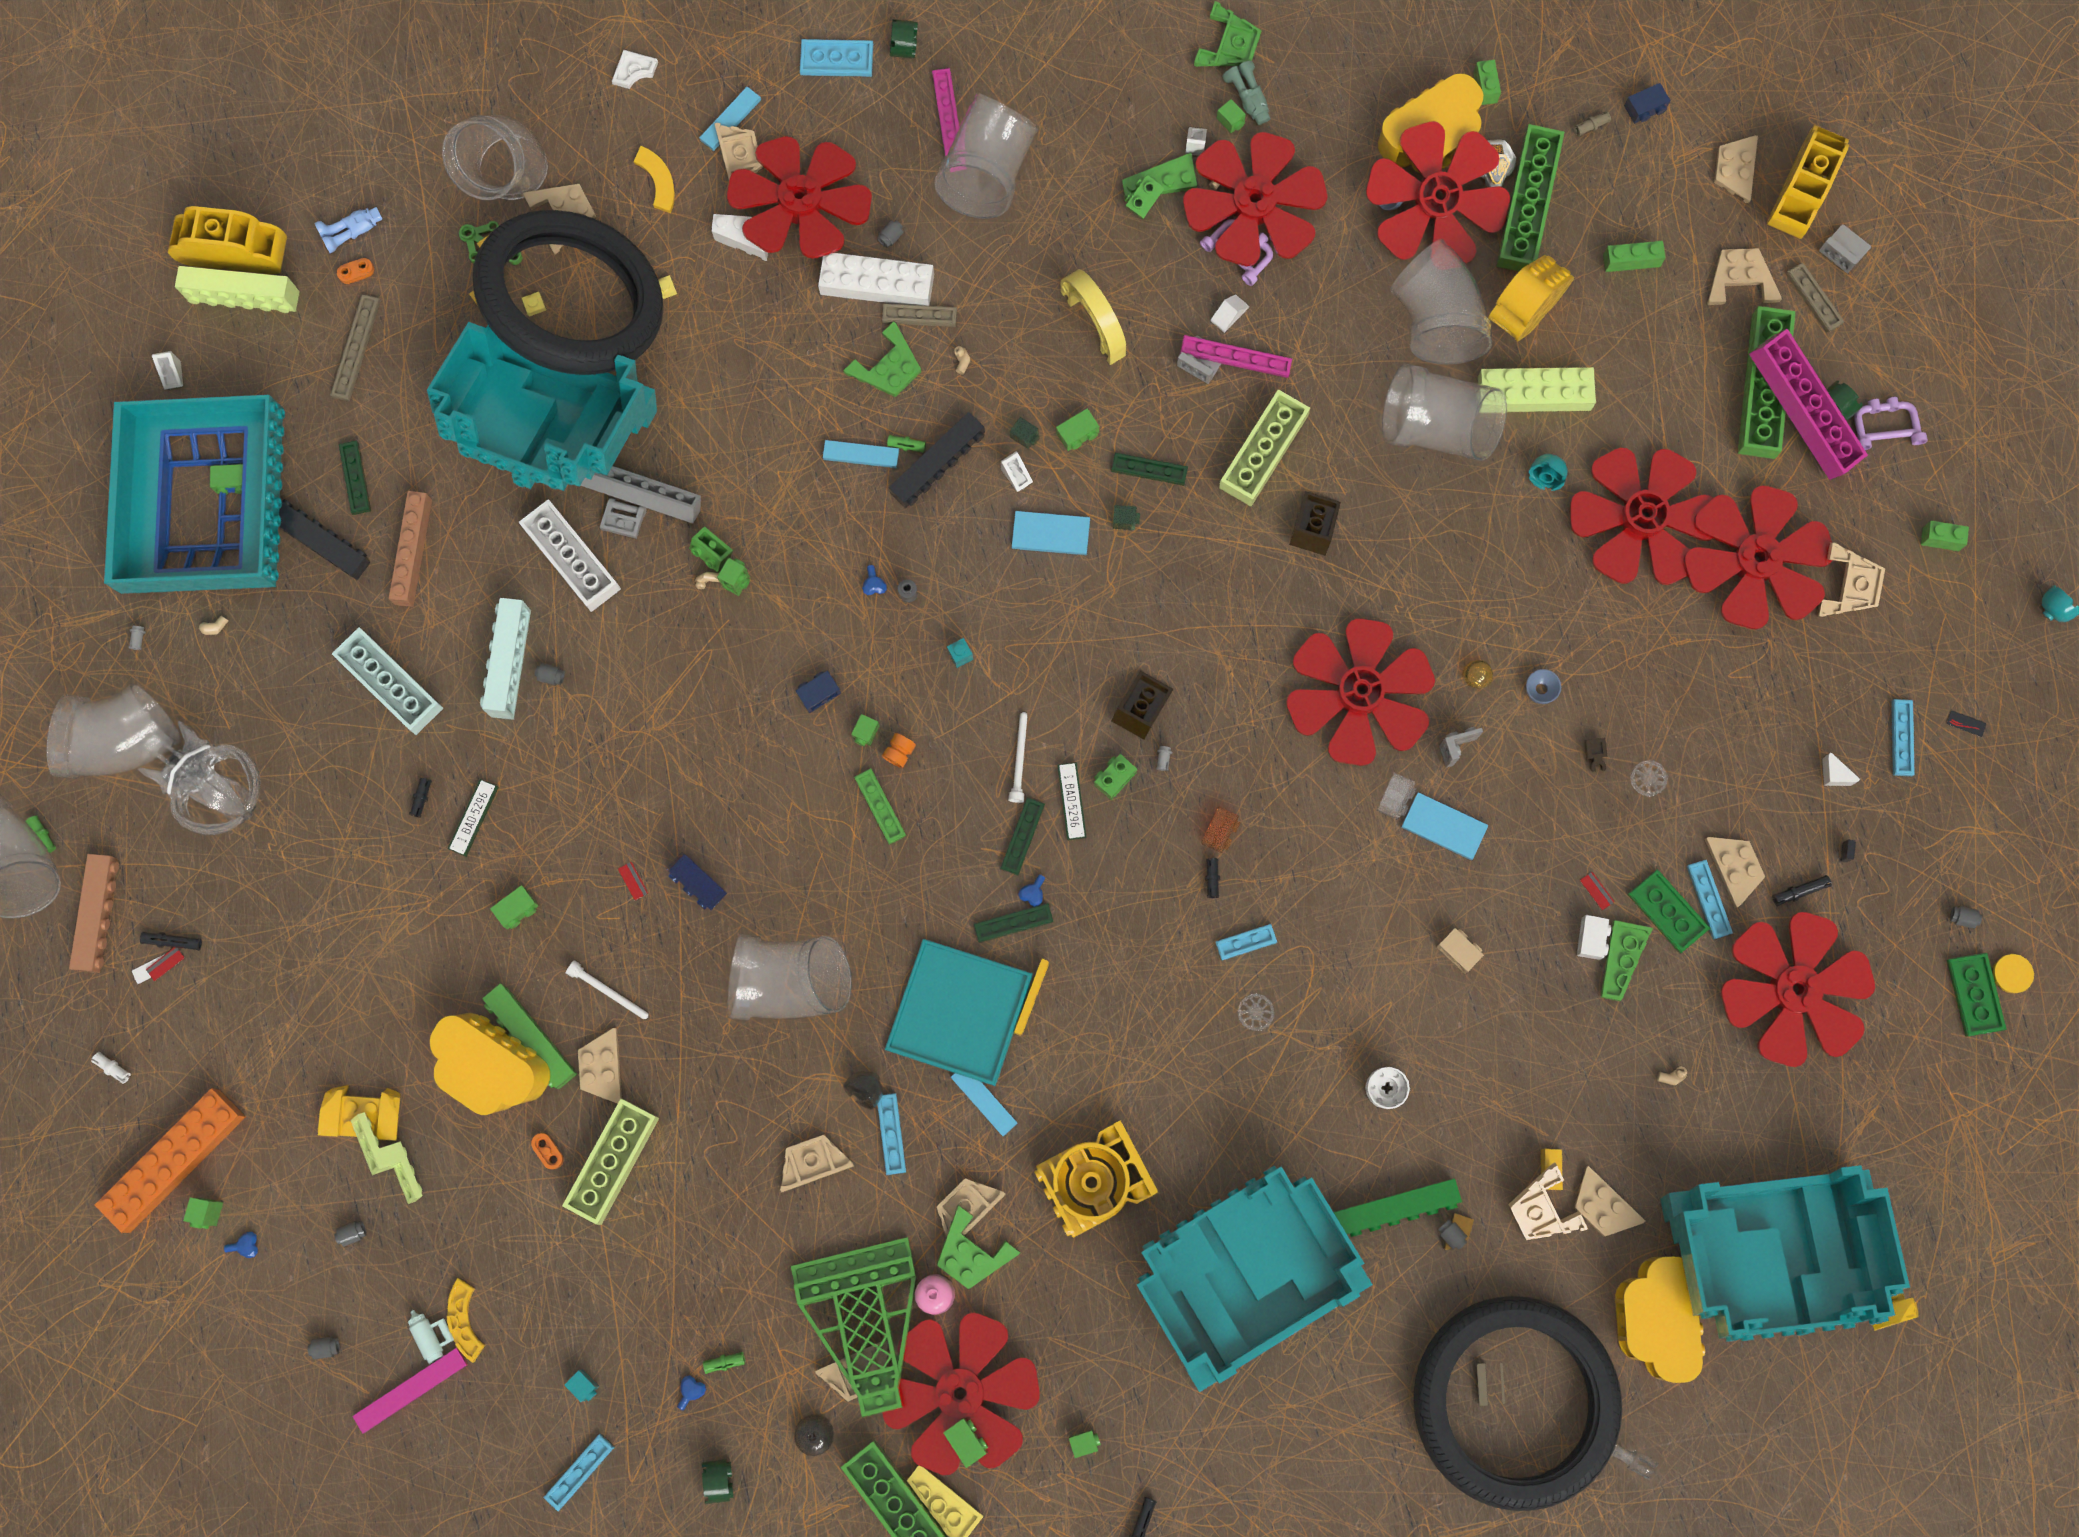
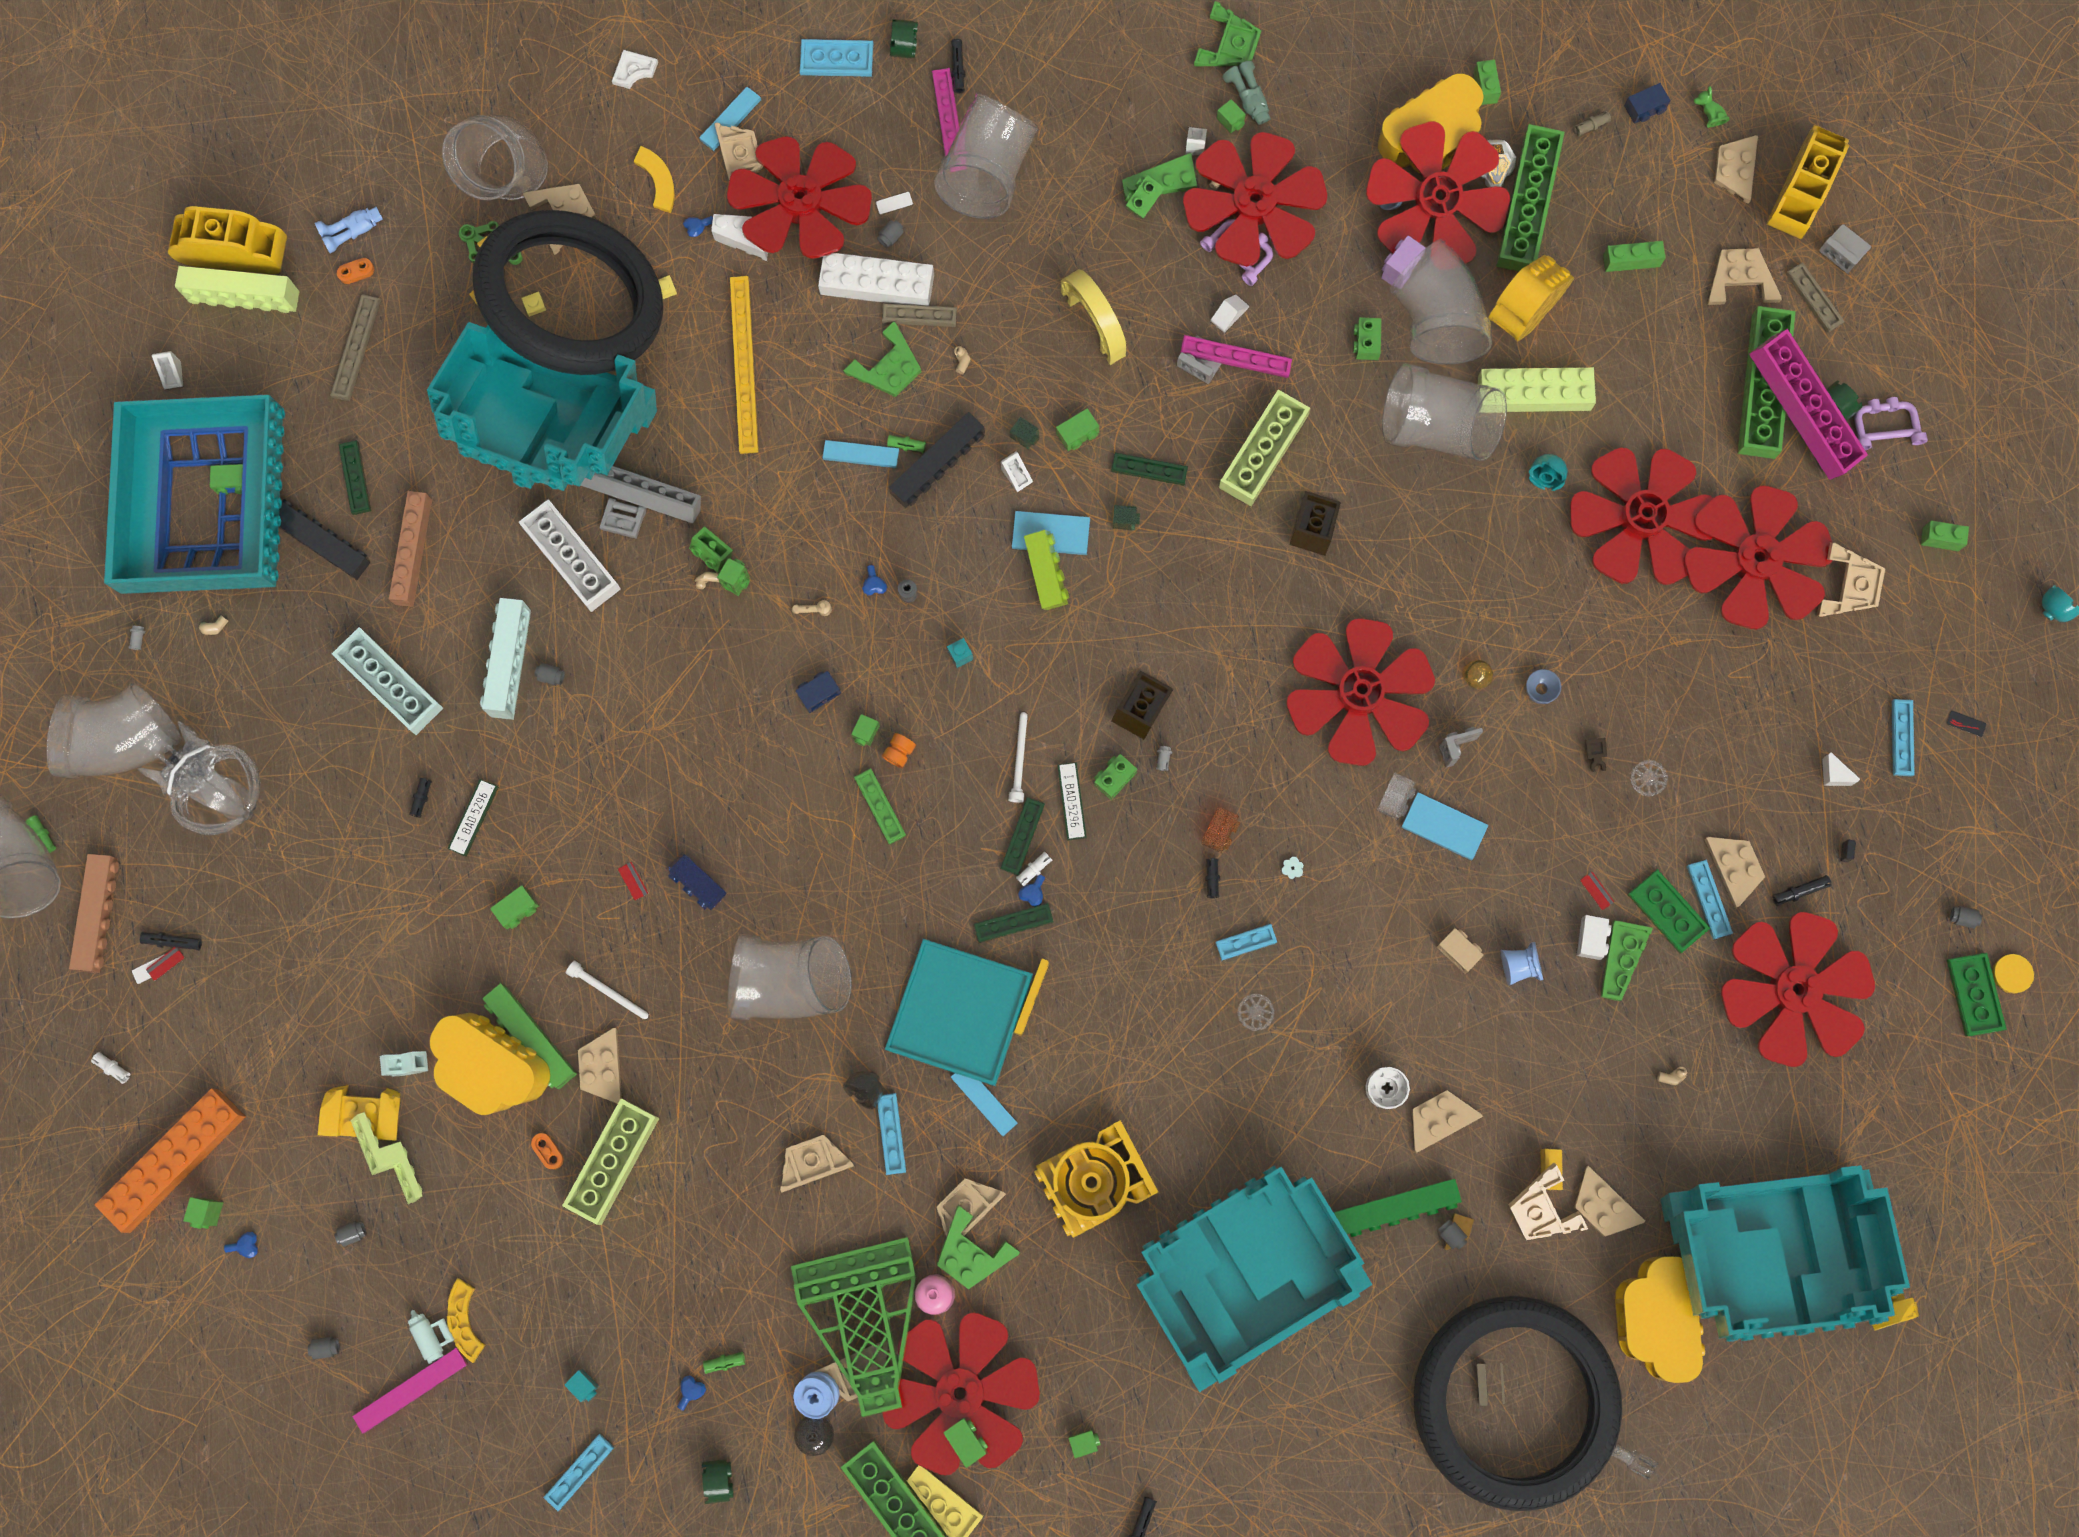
(404, 1064): none -> light aqua brick
(696, 226): none -> blue rock
(744, 365): none -> yellow plate
(816, 1384): none -> light blue wheel
(823, 607): none -> tan piece
(894, 203): none -> white sticker
(958, 83): none -> black pin
(1034, 868): none -> white pin
(1046, 569): none -> lime brick
(1293, 862): none -> light aqua plant
(1368, 338): none -> bright green brick
(1395, 263): none -> lavender brick
(1440, 1118): none -> tan wing
(1521, 964): none -> light blue hat
(1713, 111): none -> bright green animal

